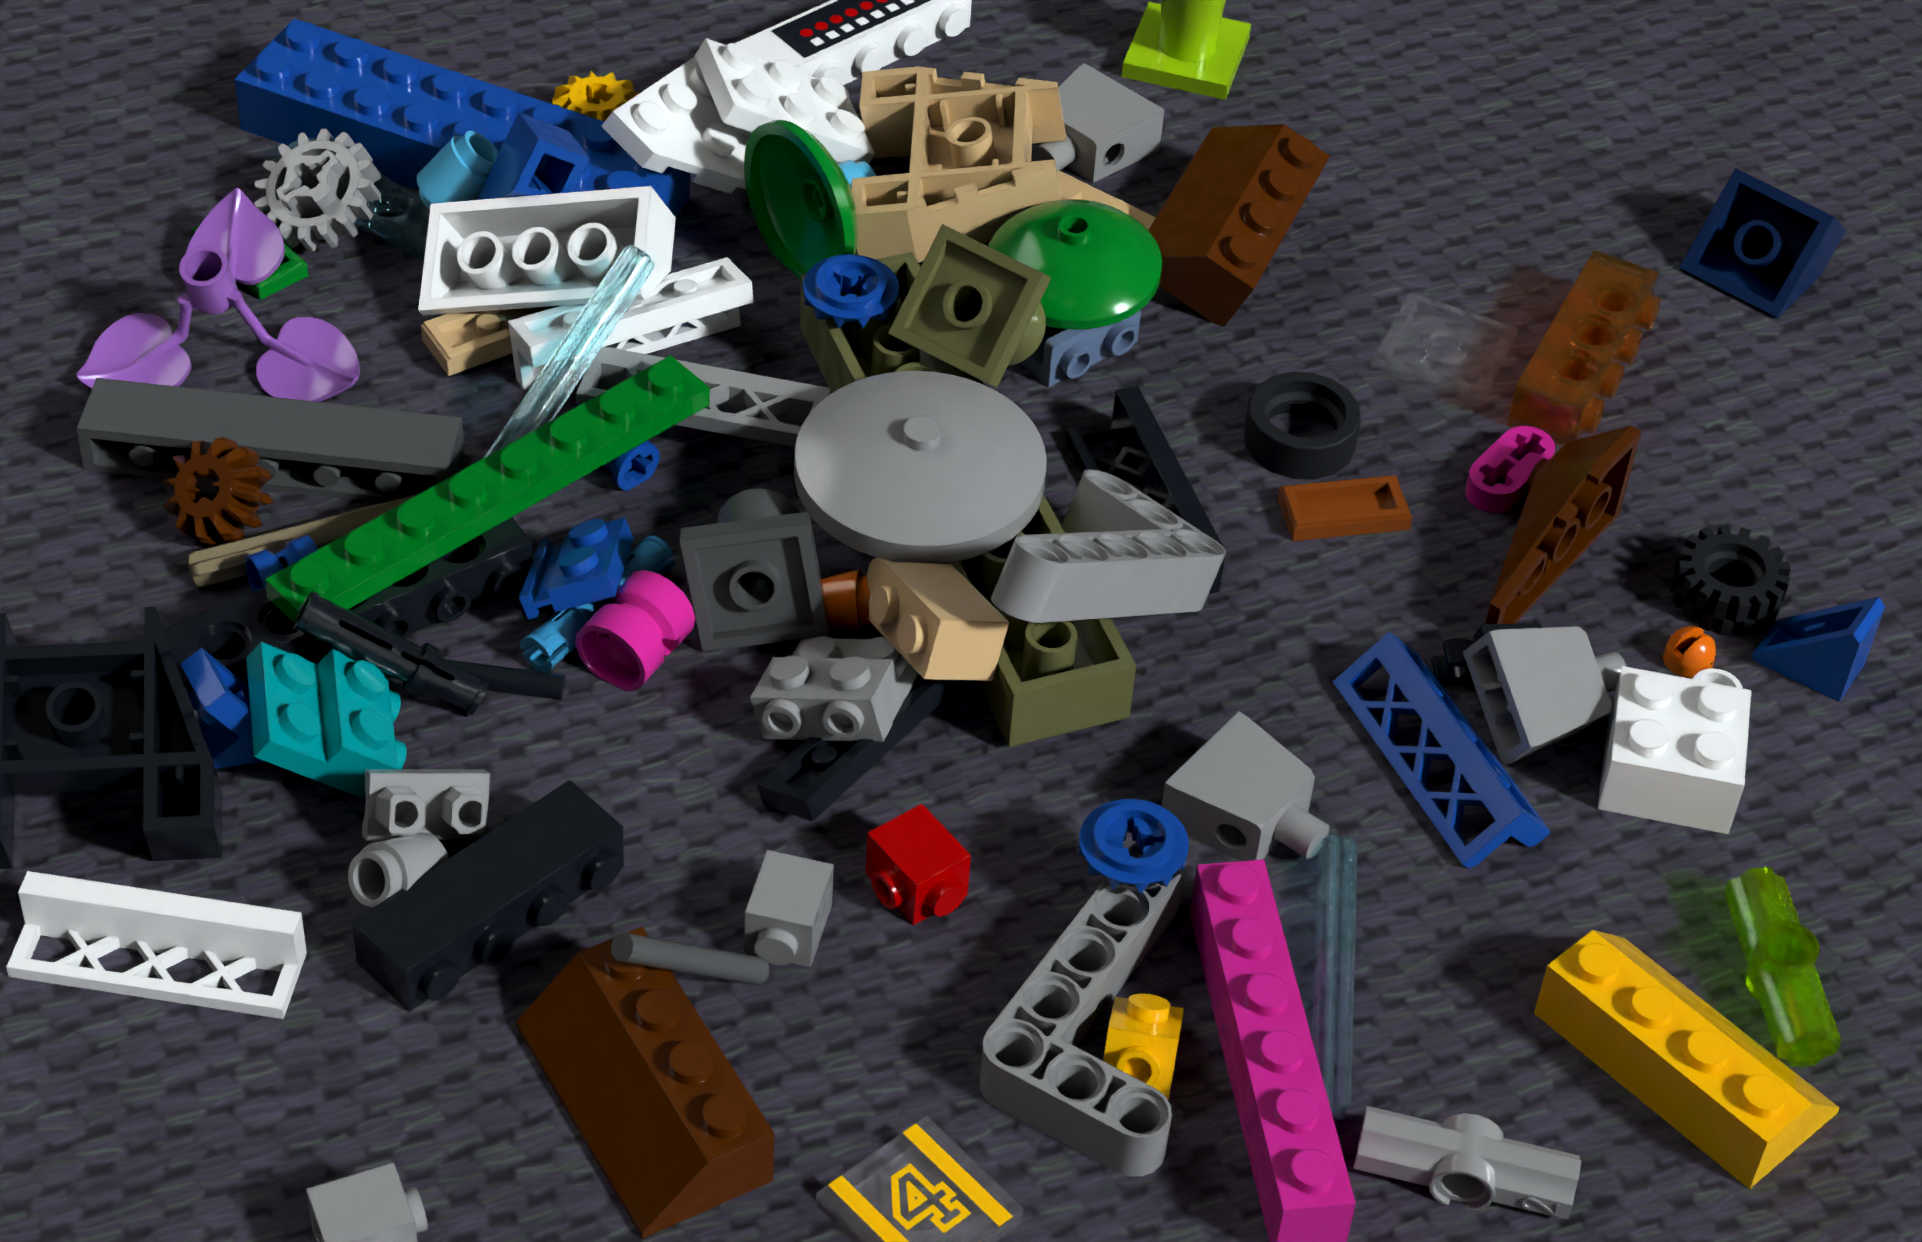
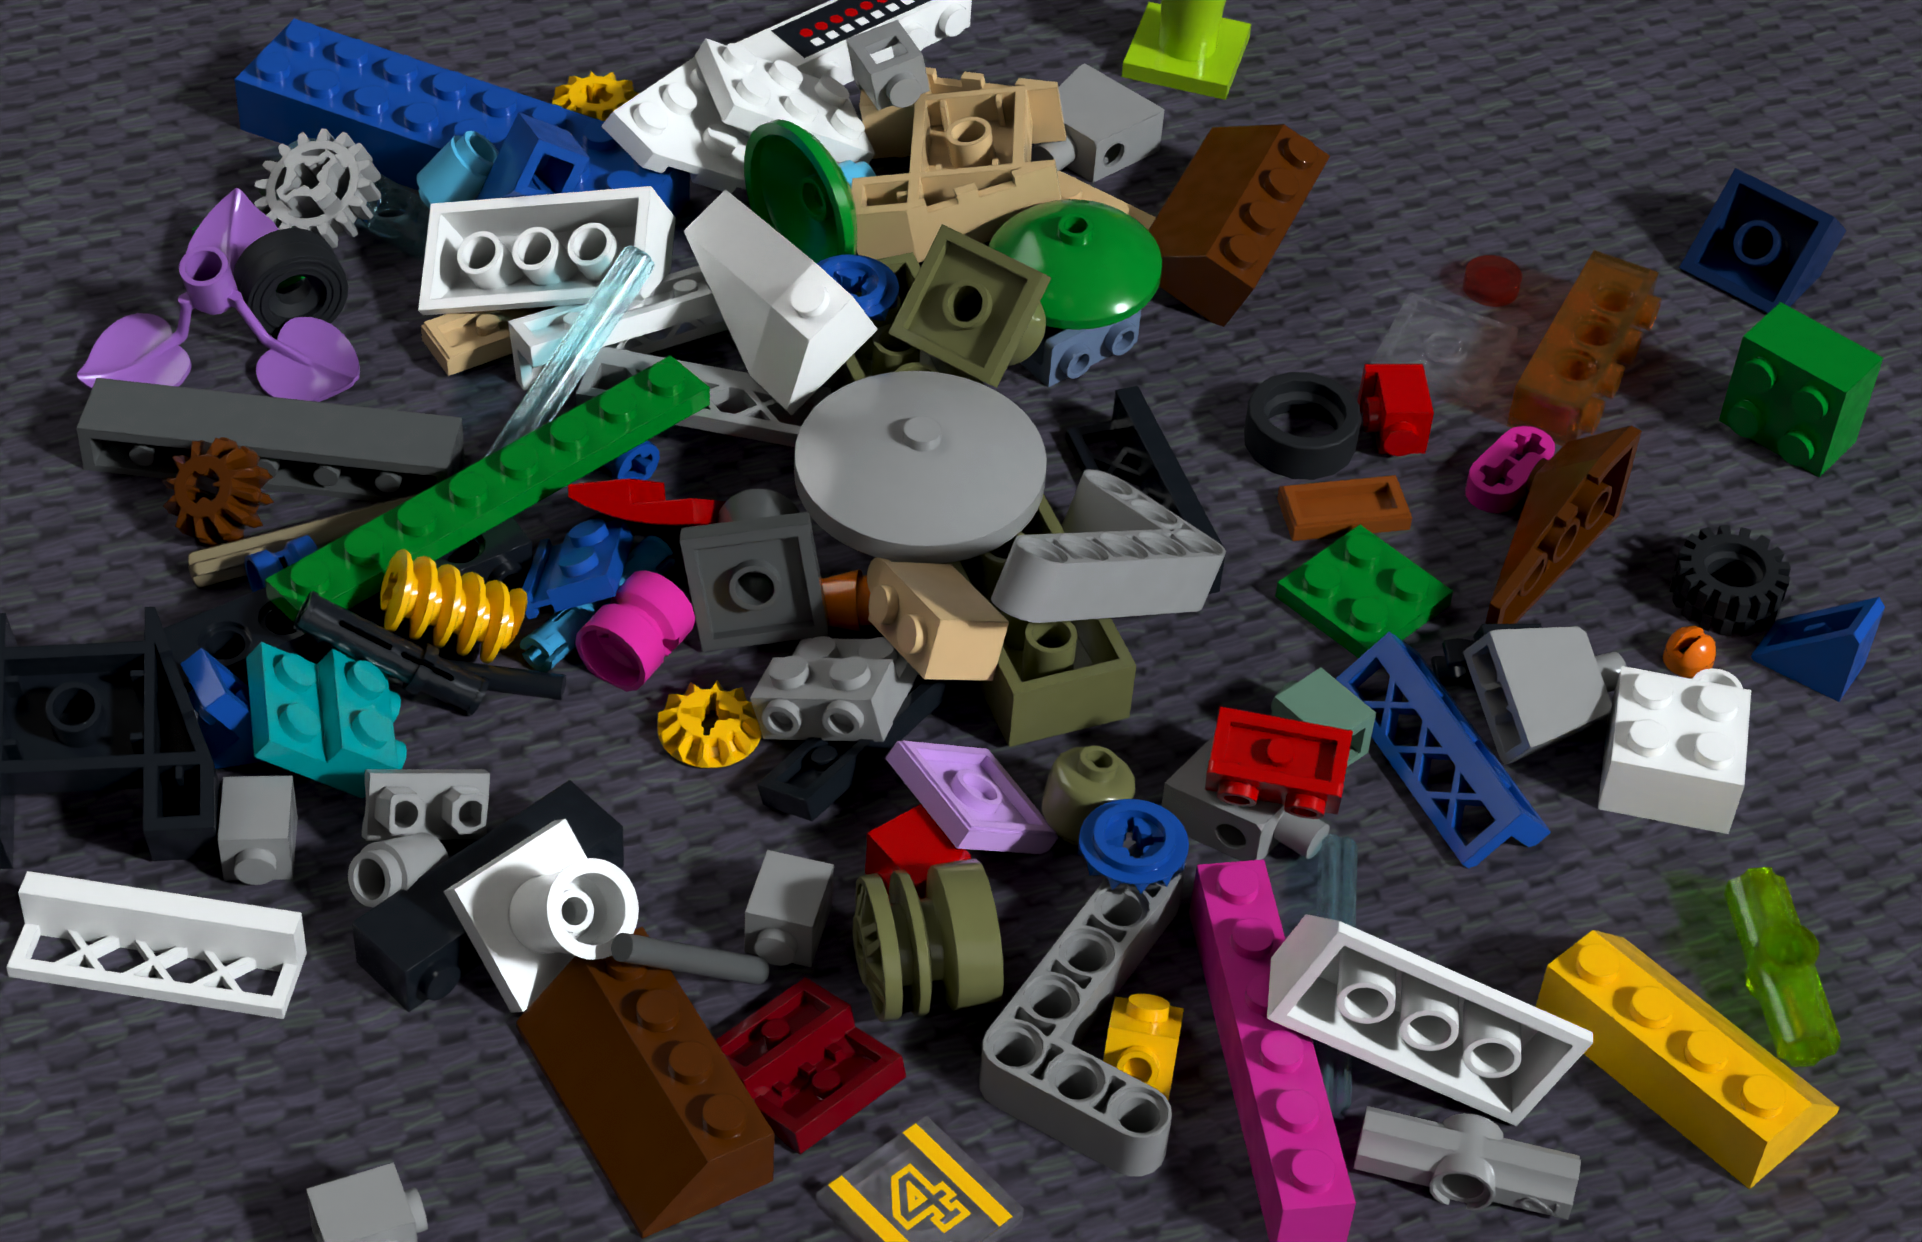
(257, 828): none -> light grey brick
(284, 255): none -> black tyre
(451, 605): none -> yellow piece
(542, 909): none -> white plant
(644, 503): none -> red slope
(729, 741): none -> yellow gear
(776, 301): none -> white wedge
(809, 1063): none -> dark red slope
(894, 80): none -> light grey brick
(926, 940): none -> olive wheel
(971, 797): none -> lavender tile
(1081, 783): none -> olive head
(1278, 763): none -> red bracket
(1327, 703): none -> sand green brick
(1363, 591): none -> green plate
(1396, 407): none -> red brick
(1419, 1019): none -> white slope
(1492, 280): none -> clear red tile
(1800, 389): none -> green brick

